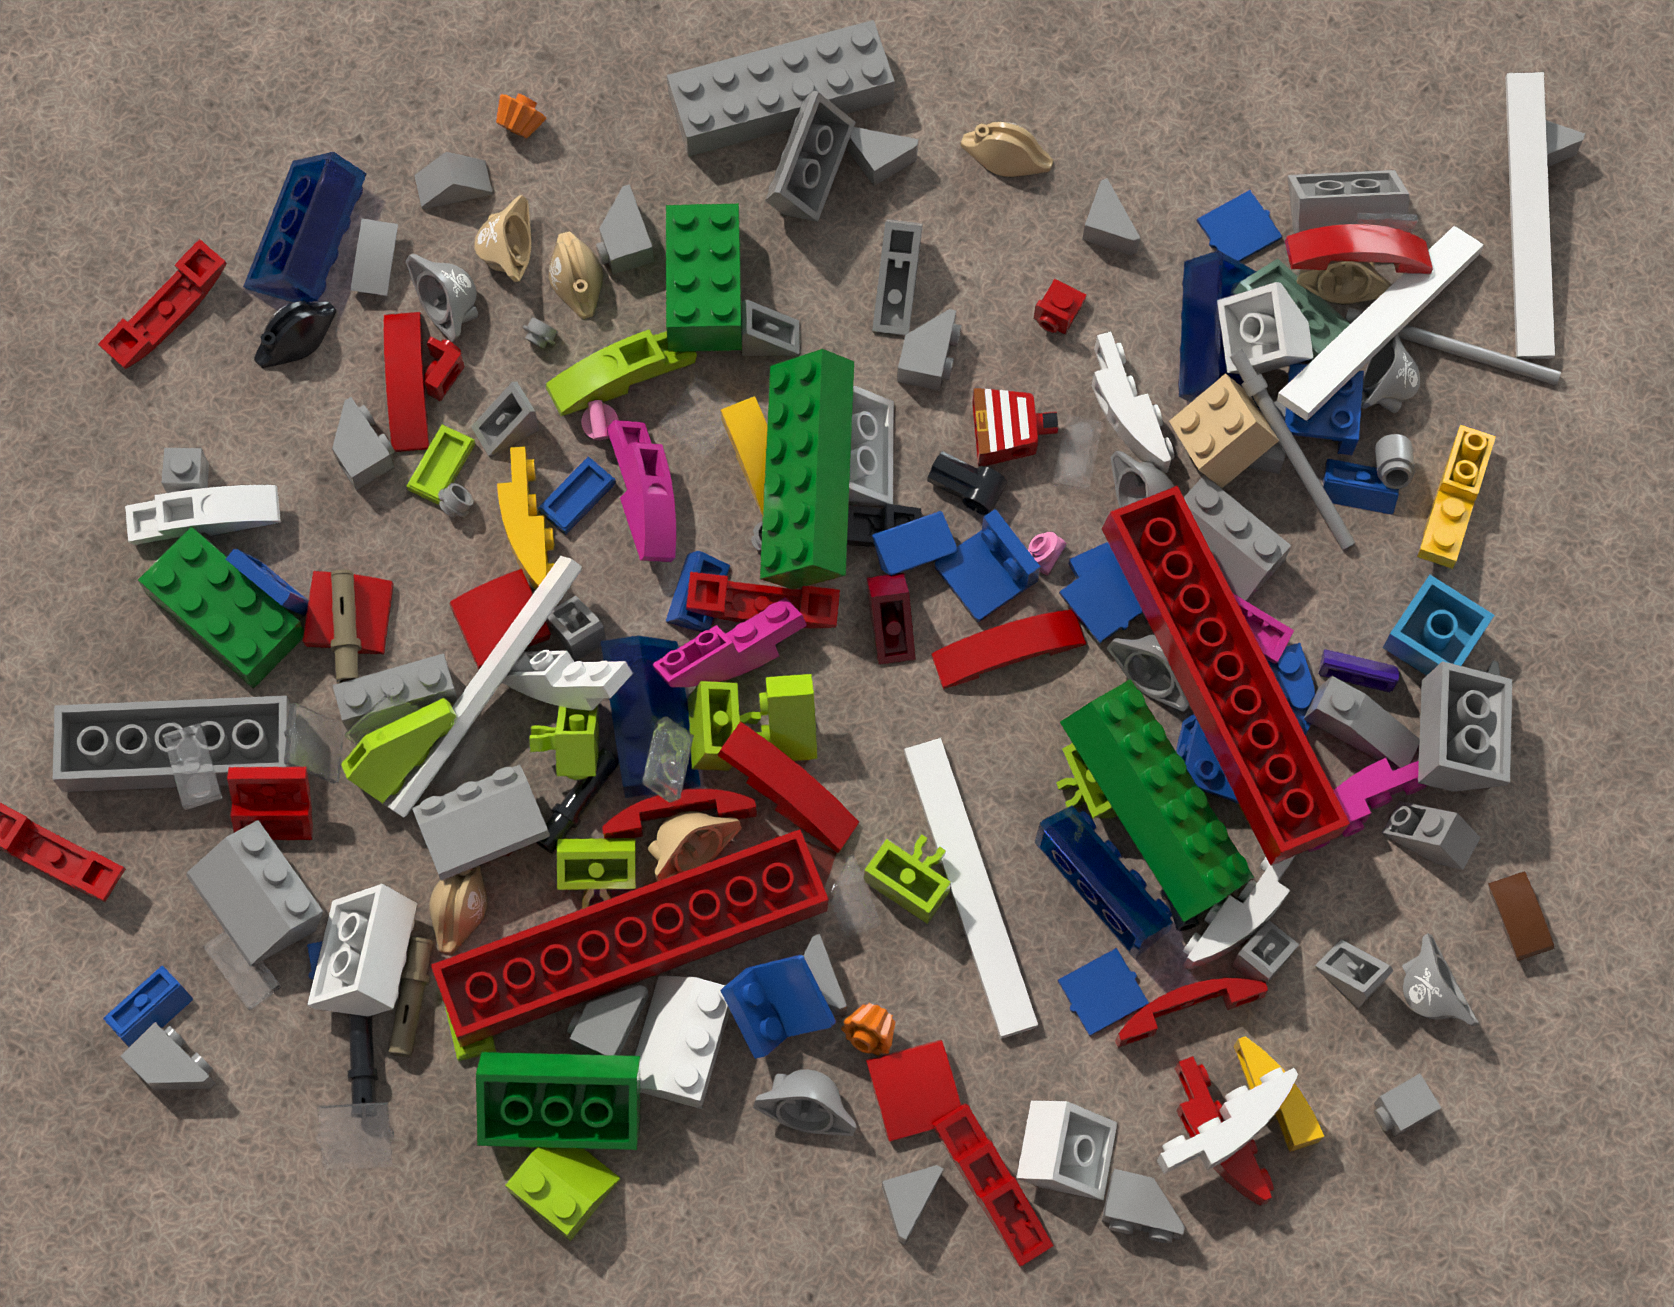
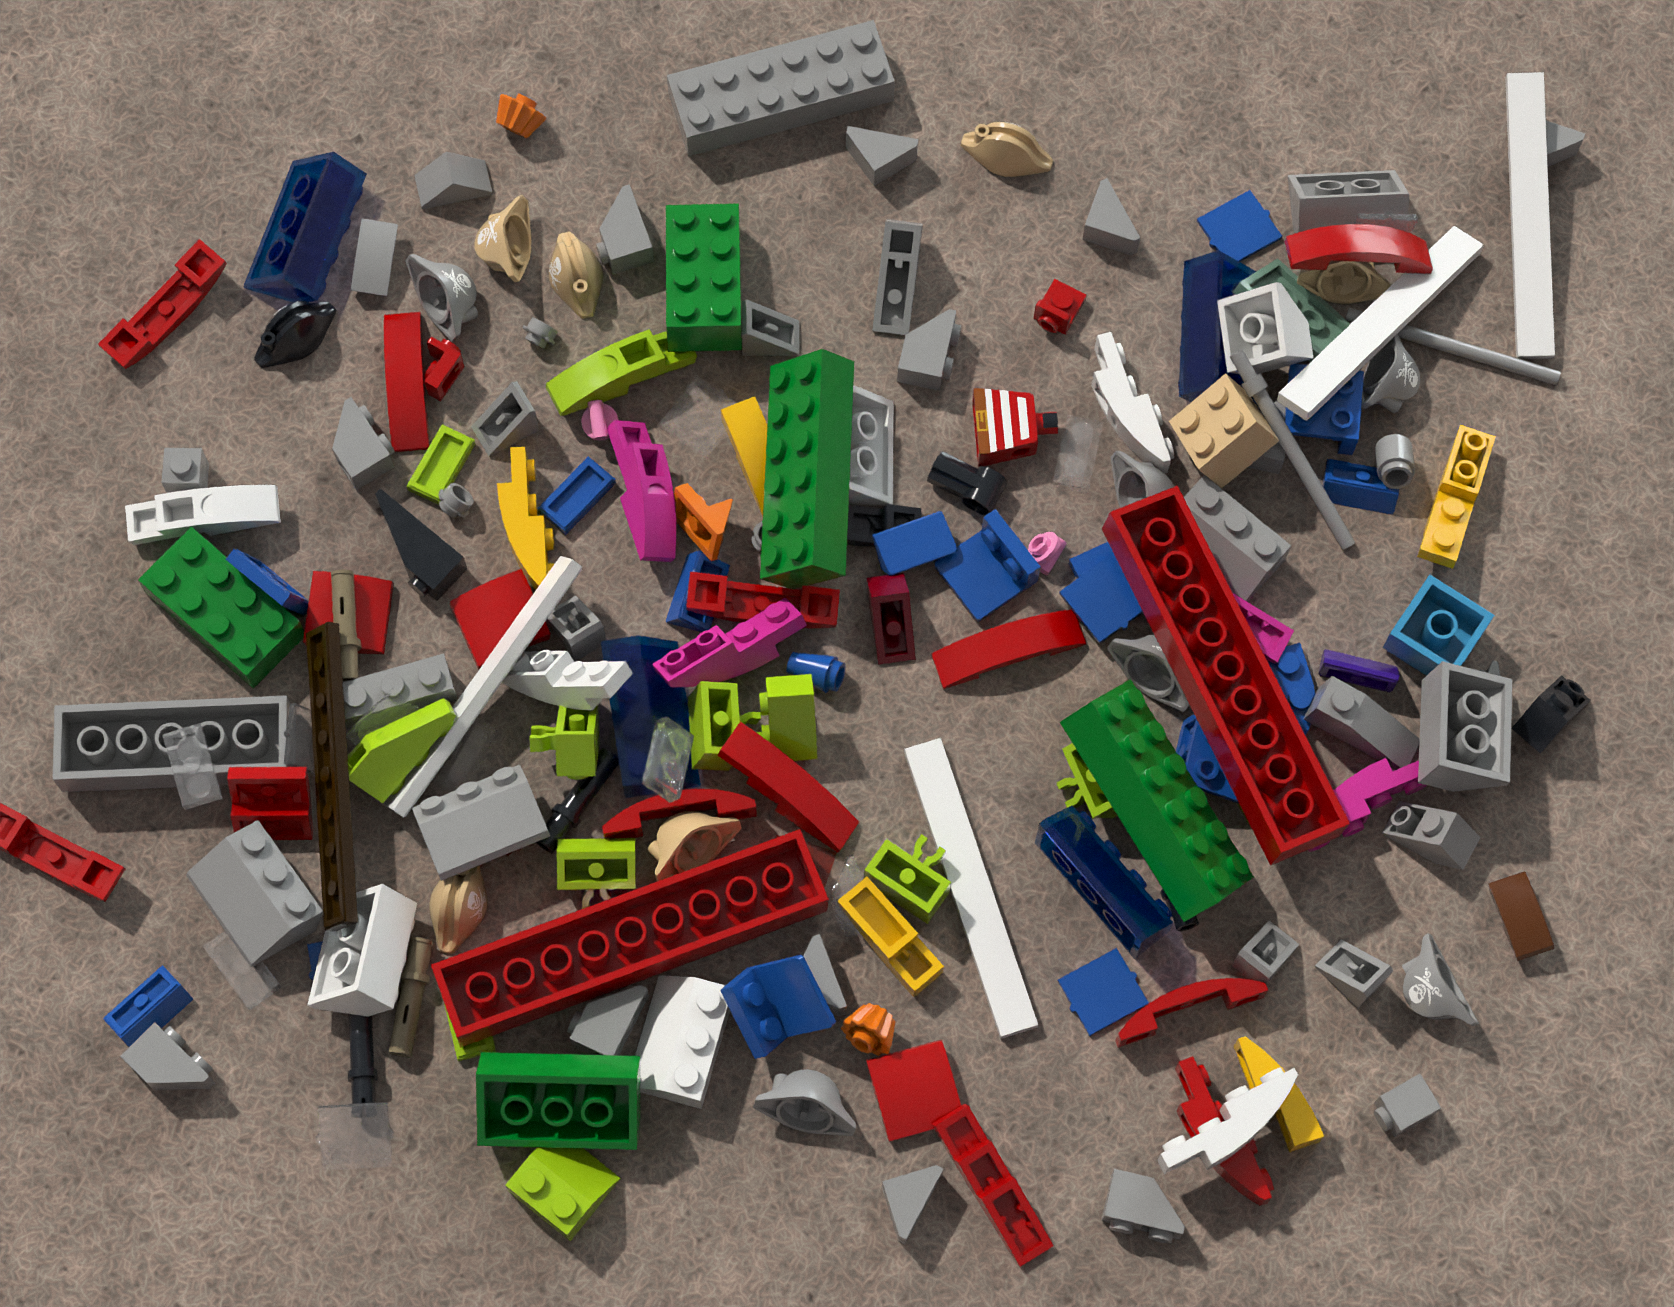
(331, 777): none -> dark brown tile
(426, 557): none -> black slope
(701, 522): none -> orange slope
(810, 159): light grey slope -> none
(825, 670): none -> blue cone
(891, 936): none -> yellow slope
(1067, 1149): white slope -> none
(1237, 921): white slope -> none
(1551, 713): none -> black slope

